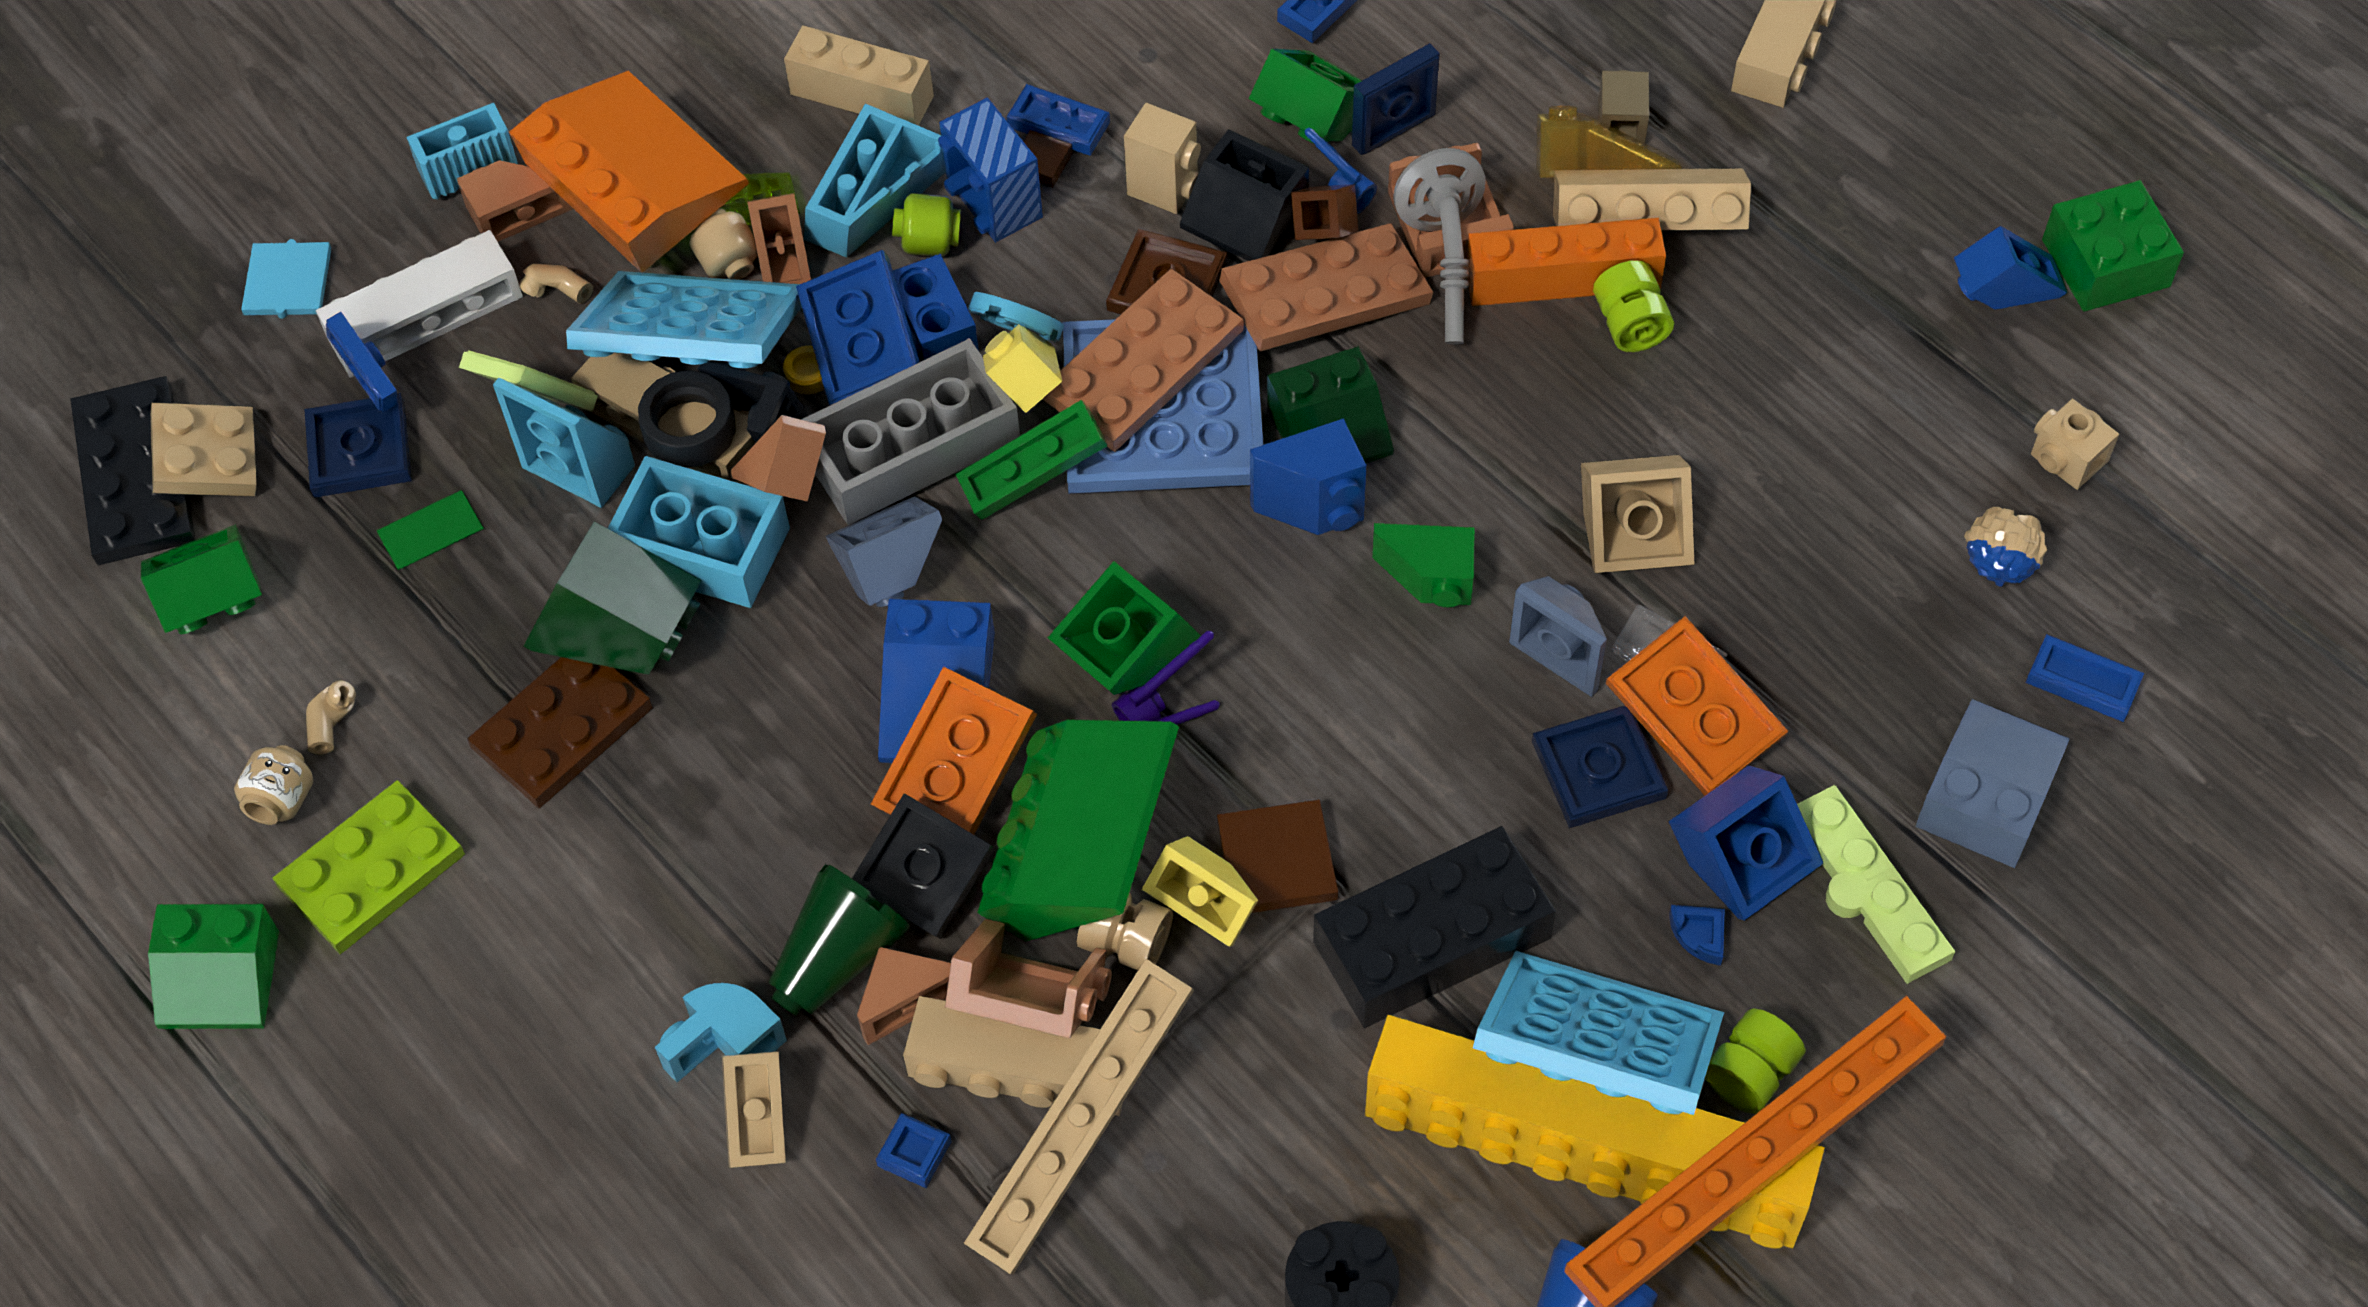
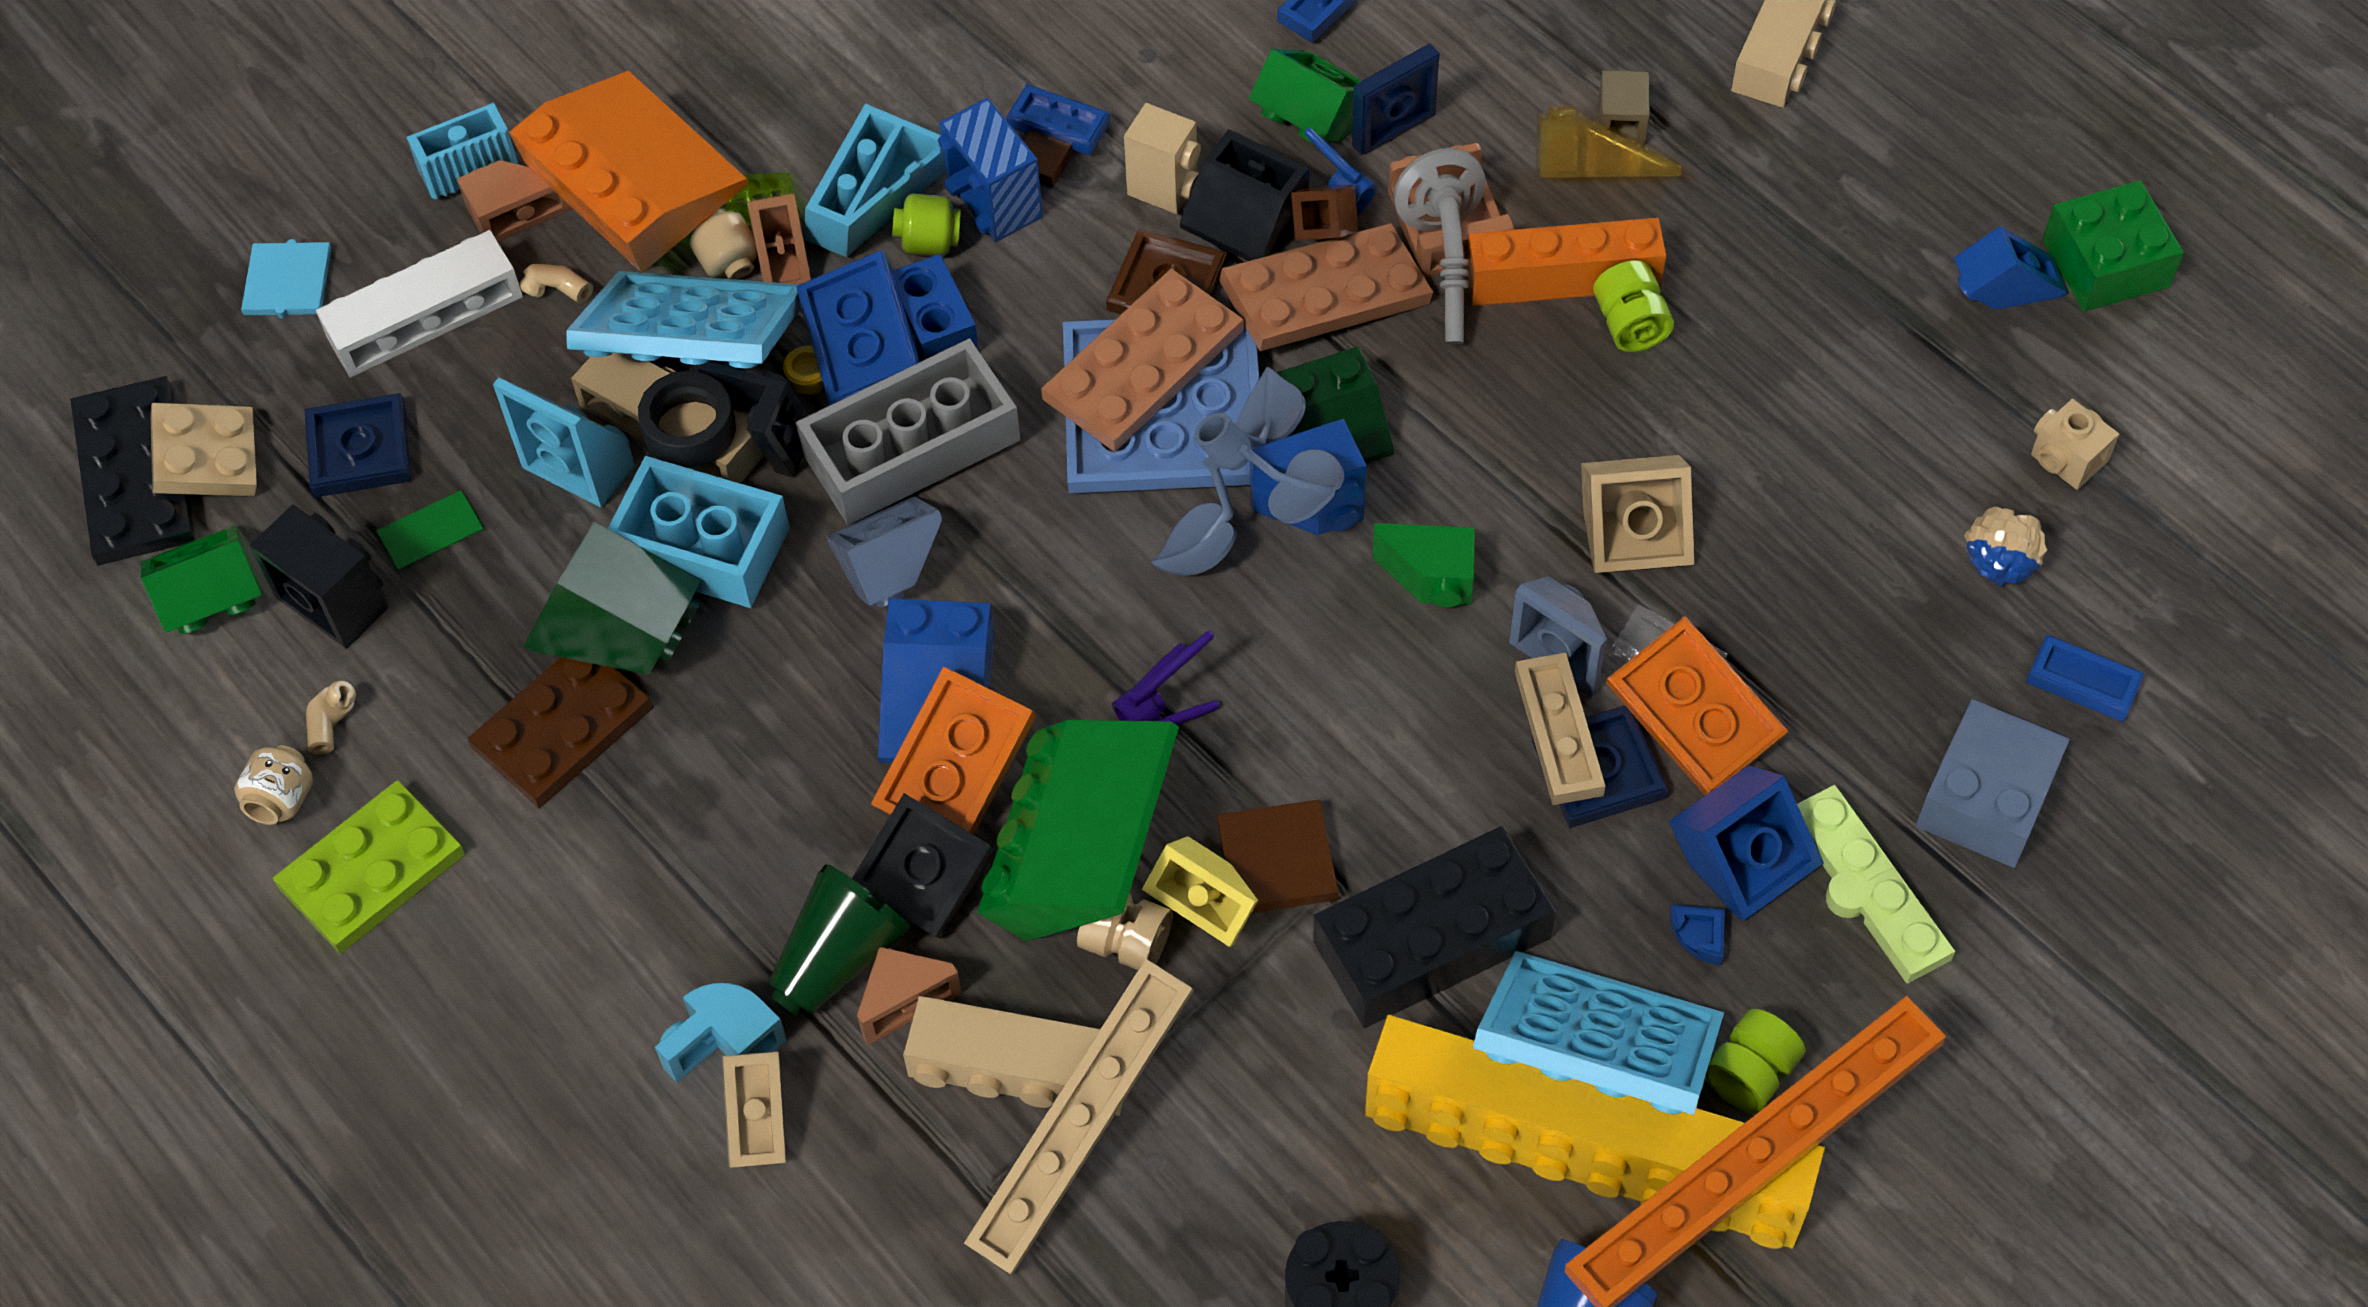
(211, 965): green slope -> none
(320, 575): none -> black brick
(363, 361): blue plate -> none
(530, 379): yellowish green tile -> none
(783, 459): nougat slope -> none
(856, 74): tan brick -> none
(913, 1150): blue tile -> none
(1010, 314): medium azure tile -> none
(1022, 366): light yellow slope -> none
(1023, 989): nougat panel -> none
(1031, 460): green plate -> none
(1122, 632): green slope -> none
(1307, 486): none -> sand blue plant
(1559, 729): none -> tan plate
(1676, 196): tan brick -> none

